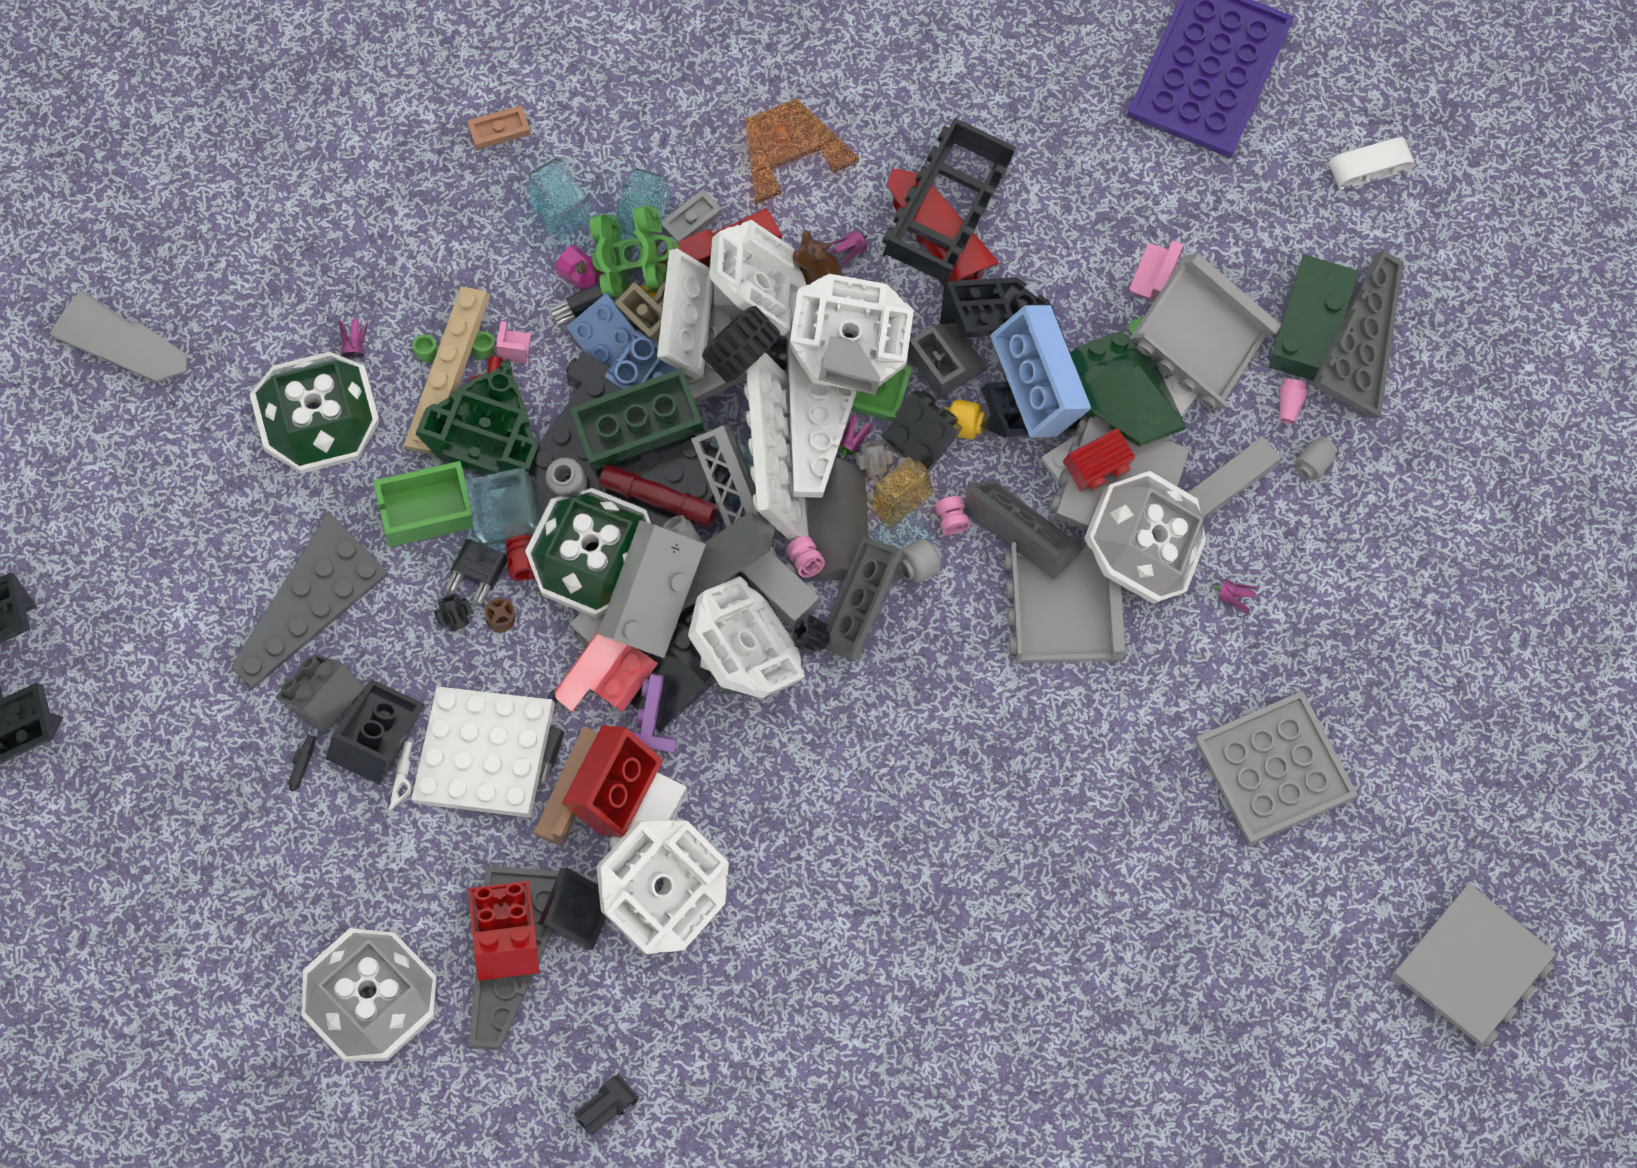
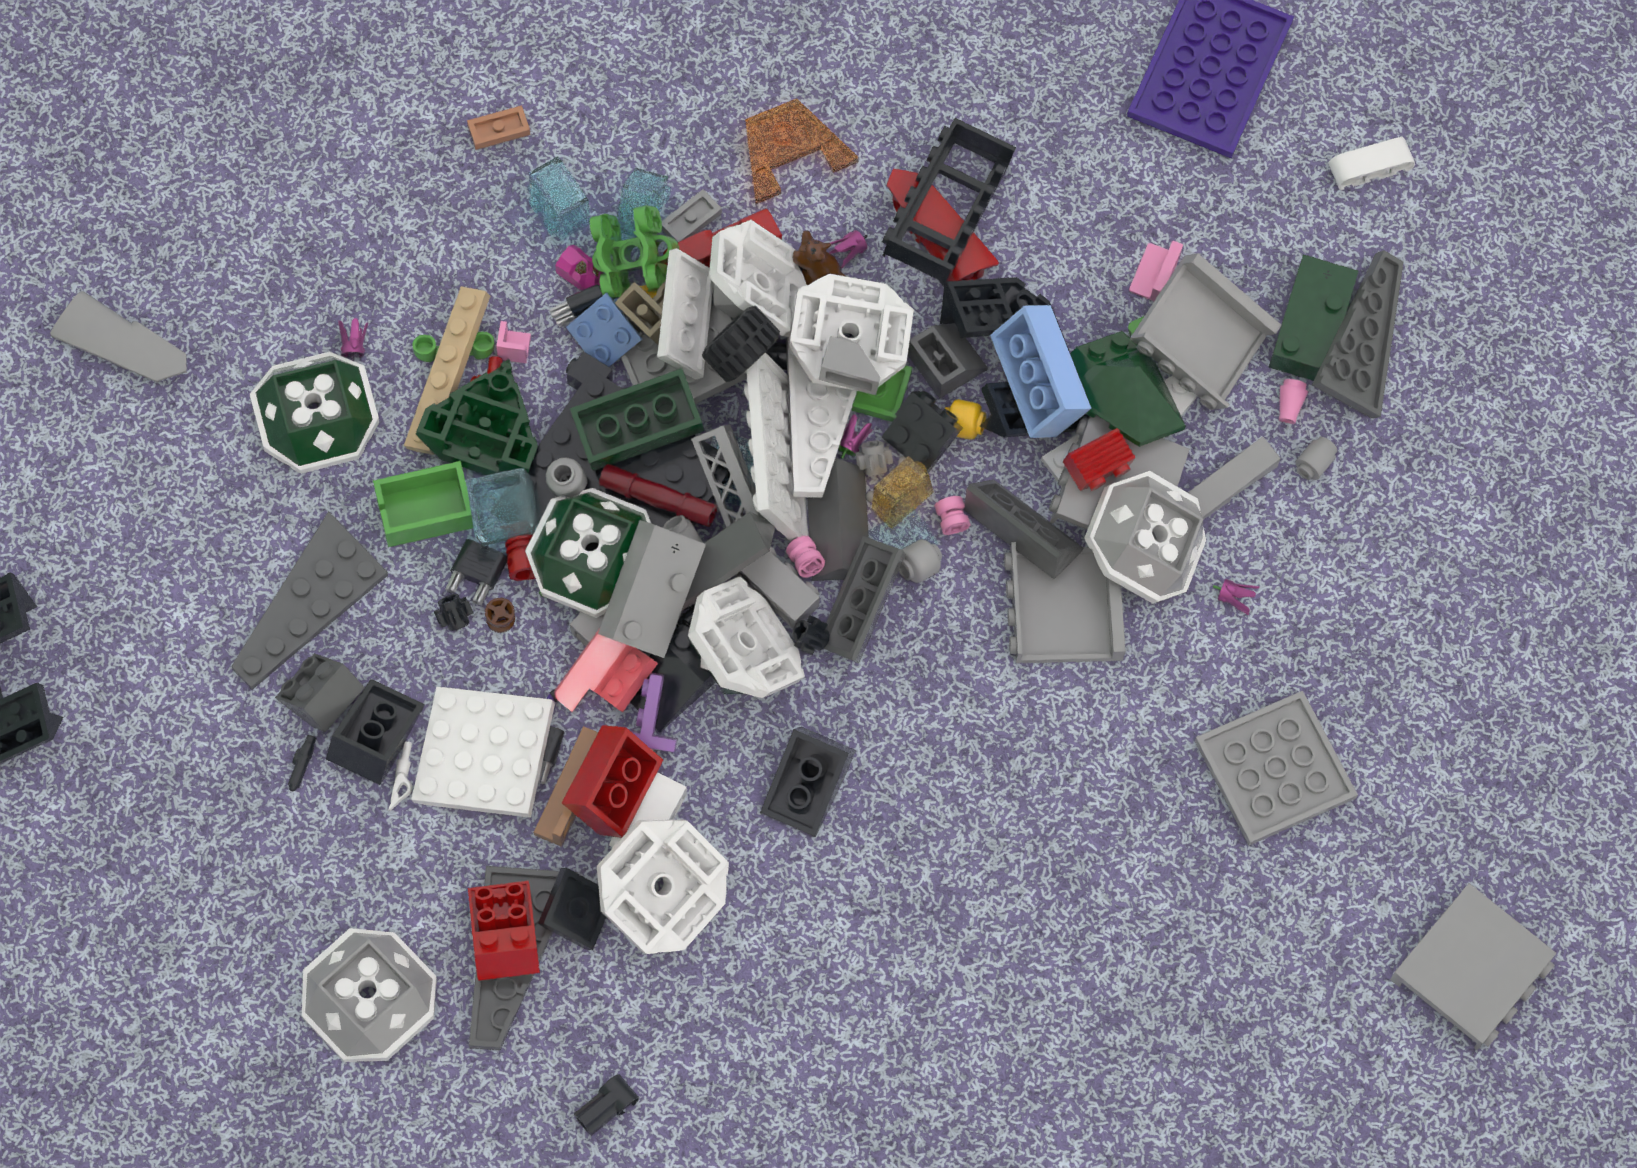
(637, 363): medium blue slope -> none
(807, 780): none -> black slope

